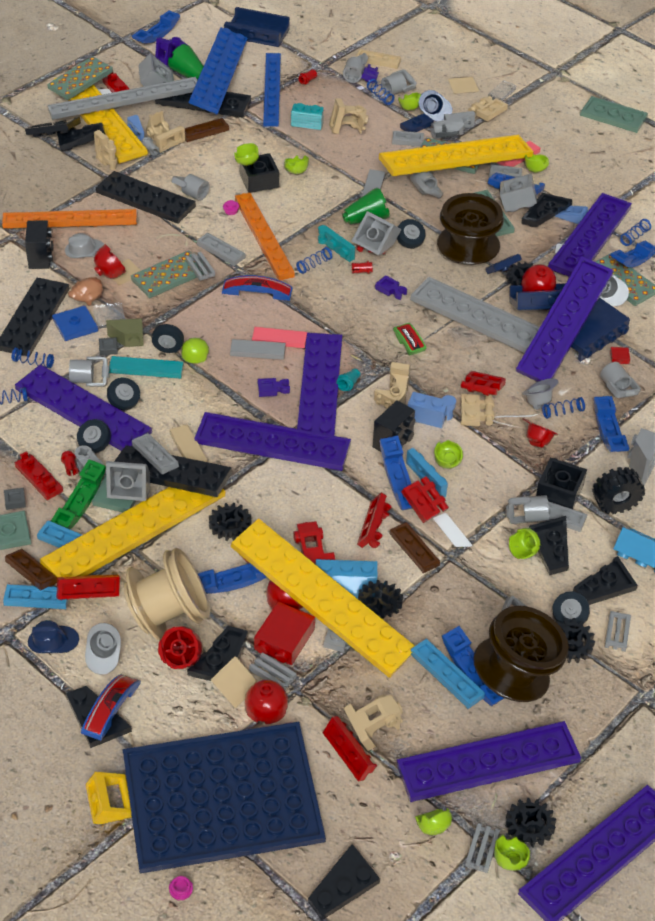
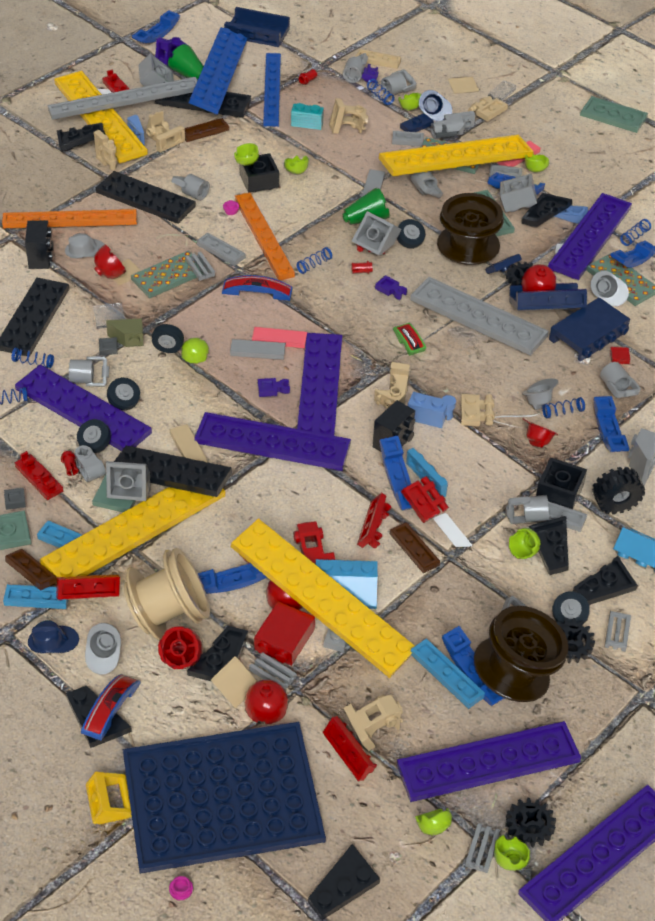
(62, 126): black wing -> none
(75, 323): blue plate -> none
(80, 78): sand green tile -> none
(81, 496): green slope -> none
(86, 290): nougat hair -> none
(146, 367): teal tile -> none
(150, 146): light grey pin -> none
(155, 453): light grey tile -> none
(229, 521): black gear -> none
(336, 243): teal plate -> none
(347, 380): teal cone -> none
(381, 598): black gear -> none
(448, 454): lime hair -> none
(483, 383): red plate -> none
(564, 320): dark purple plate -> none

